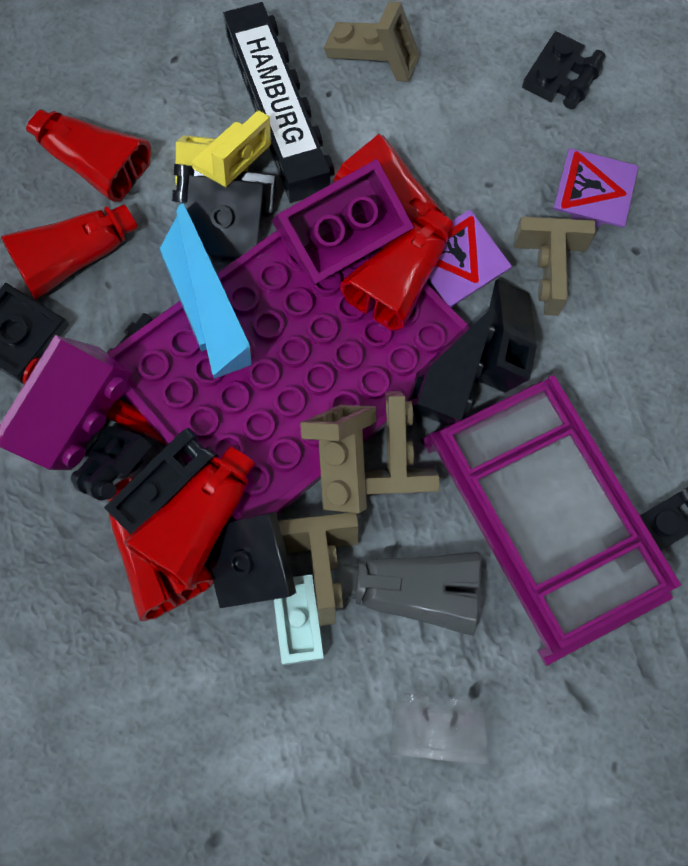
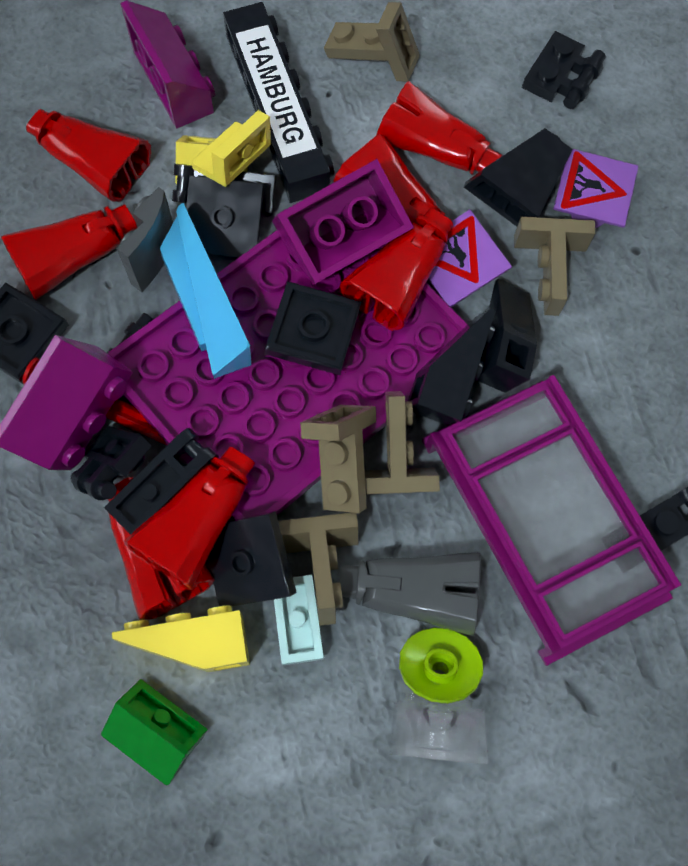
(141, 248): none -> dark grey slope
(152, 731): none -> green panel
(168, 64): none -> magenta slope
(201, 642): none -> light yellow slope
(313, 328): none -> black plate
(429, 130): none -> red piece
(443, 651): none -> lime dish
(522, 178): none -> black slope

